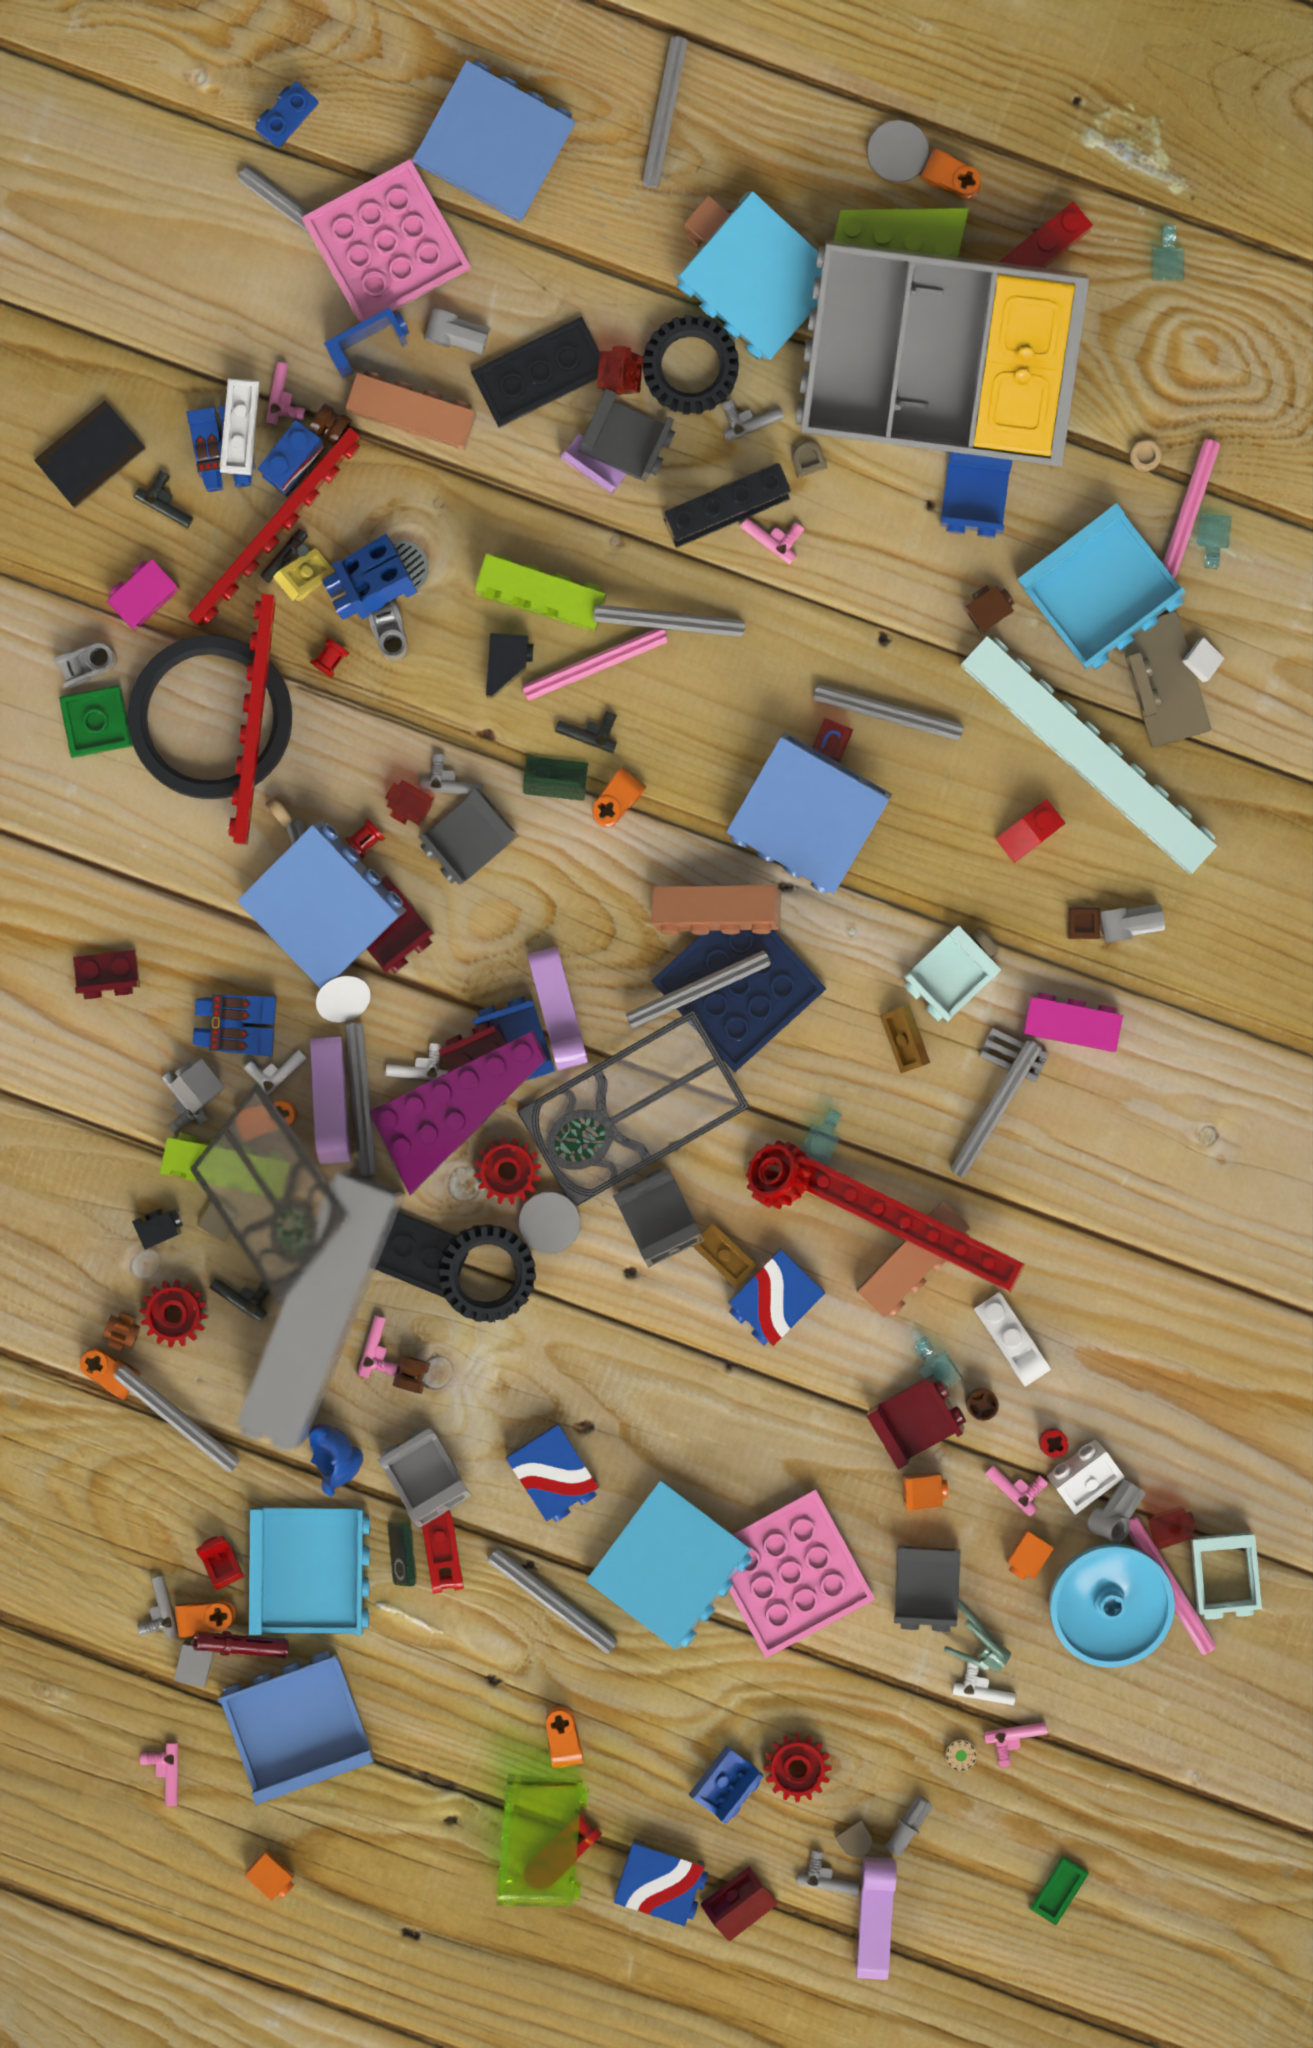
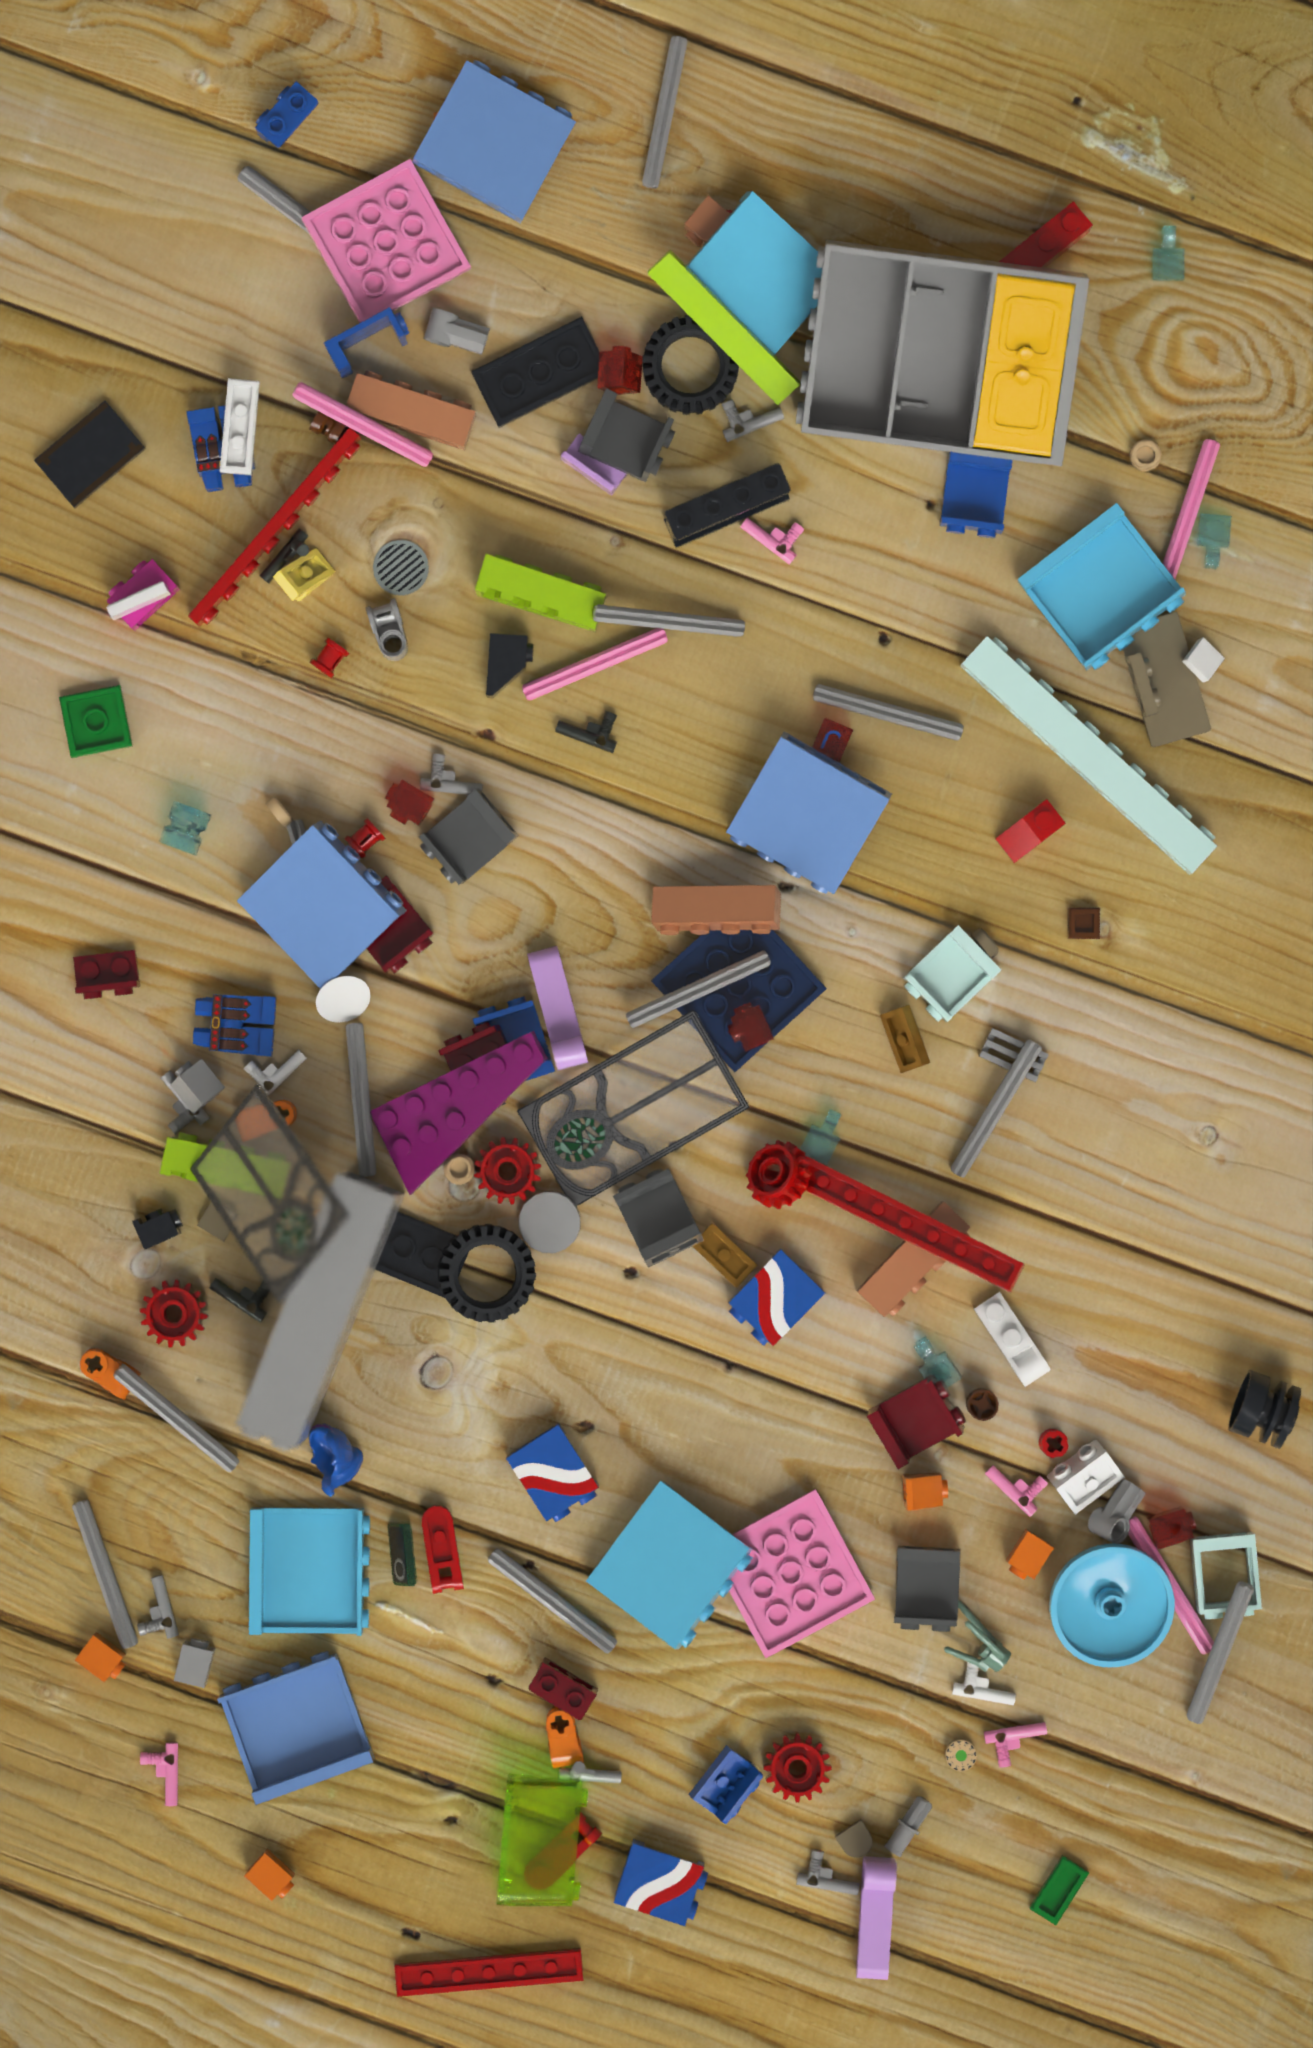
(83, 664): light grey piece -> none
(101, 1658): none -> orange brick
(105, 1574): none -> light grey axle
(121, 1331): dark orange gear -> none
(138, 600): none -> white tile
(144, 689): black tyre -> none
(162, 501): pearl dark grey hose -> none
(185, 828): none -> clear light blue wheel
(201, 1617): orange piece -> none
(220, 1561): red bracket -> none
(228, 1643): dark red pin -> none
(254, 706): red plate -> none
(281, 398): bright pink hose -> none
(291, 458): blue panel -> none
(329, 1100): lavender beam -> none
(362, 424): none -> bright pink axle
(369, 579): blue hips -> none
(376, 1352): bright pink hose -> none
(412, 1367): reddish brown wheel -> none
(421, 1068): white hose -> none
(424, 1476): light grey panel -> none
(459, 1169): none -> tan plate
(488, 1972): none -> red tile
(555, 778): clear green slope -> none
(563, 1689): none -> dark red bracket
(579, 1773): none -> light grey hose
(620, 794): orange piece -> none
(724, 327): none -> lime tile
(738, 1904): dark red panel -> none
(749, 1027): none -> clear red brick
(808, 459): dark tan tile -> none
(897, 151): light grey tile -> none
(906, 229): lime wedge -> none
(945, 173): orange piece -> none
(989, 607): reddish brown brick -> none
(1073, 1022): dark pink brick -> none
(1125, 922): light grey piece -> none
(1220, 1652): none -> light grey axle
(1265, 1409): none -> black wheel

